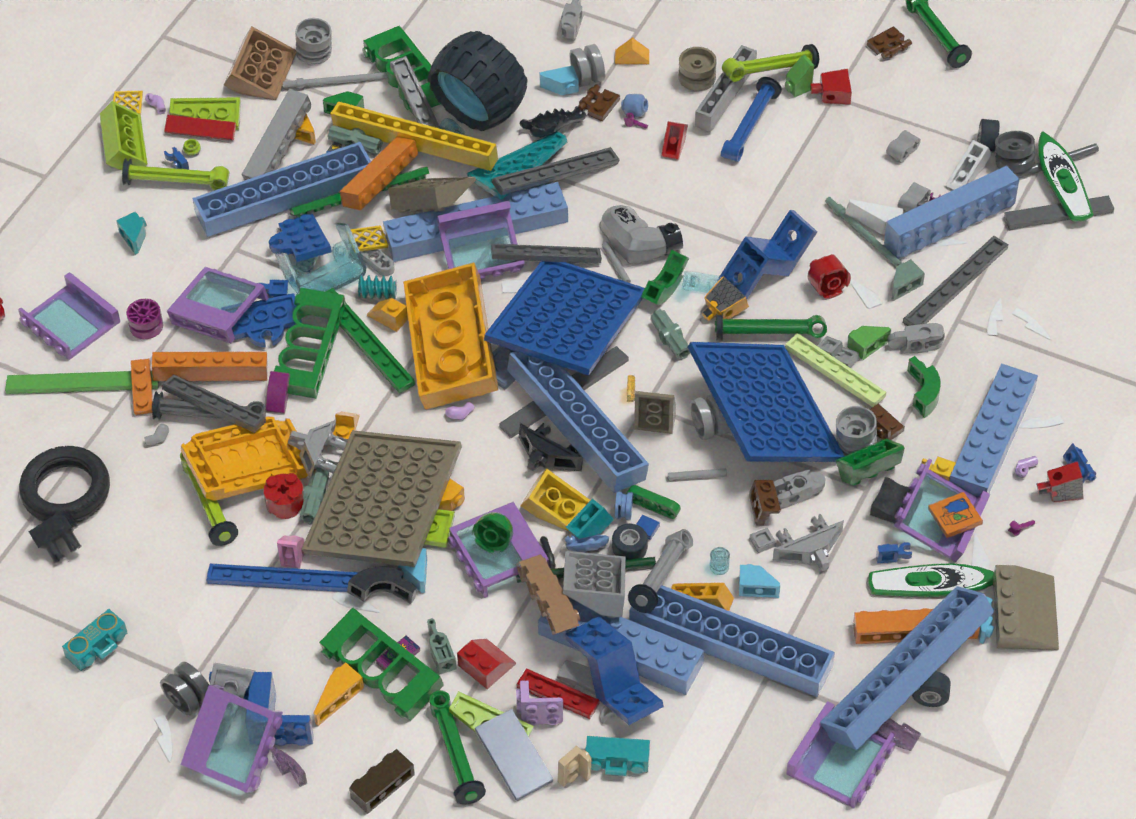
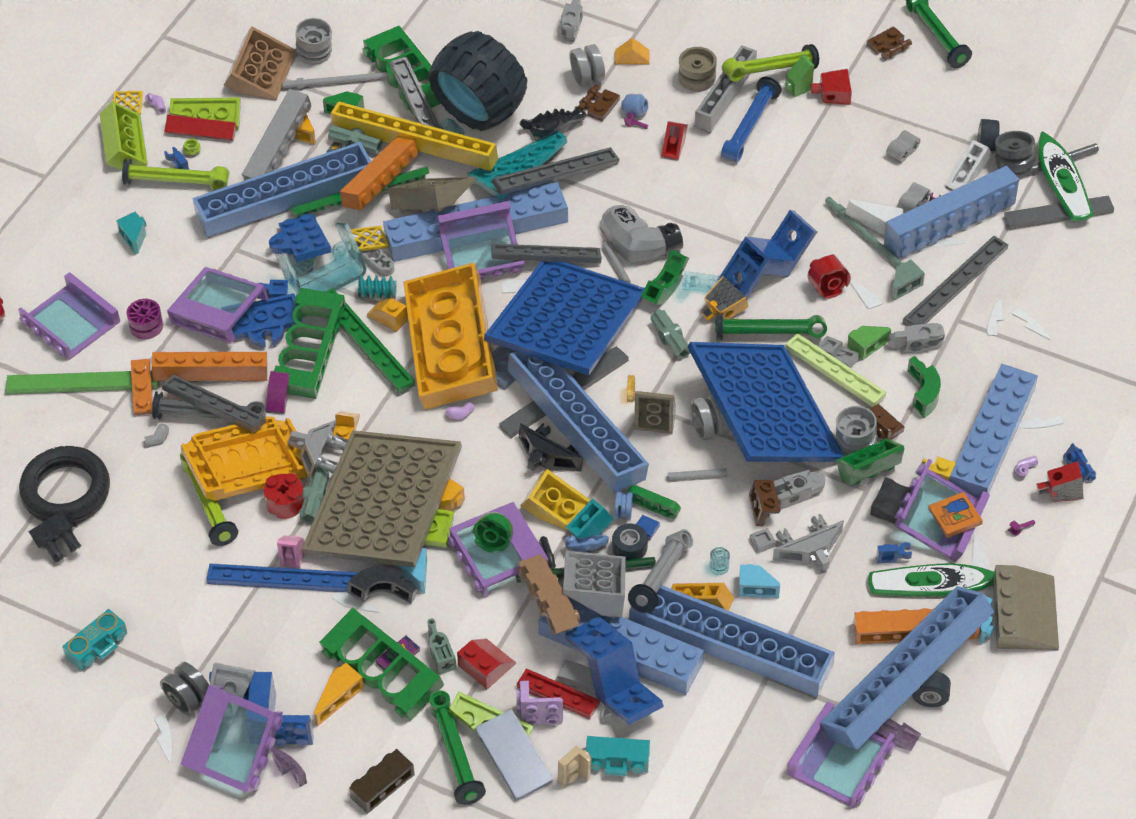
(560, 80): medium azure slope -> none

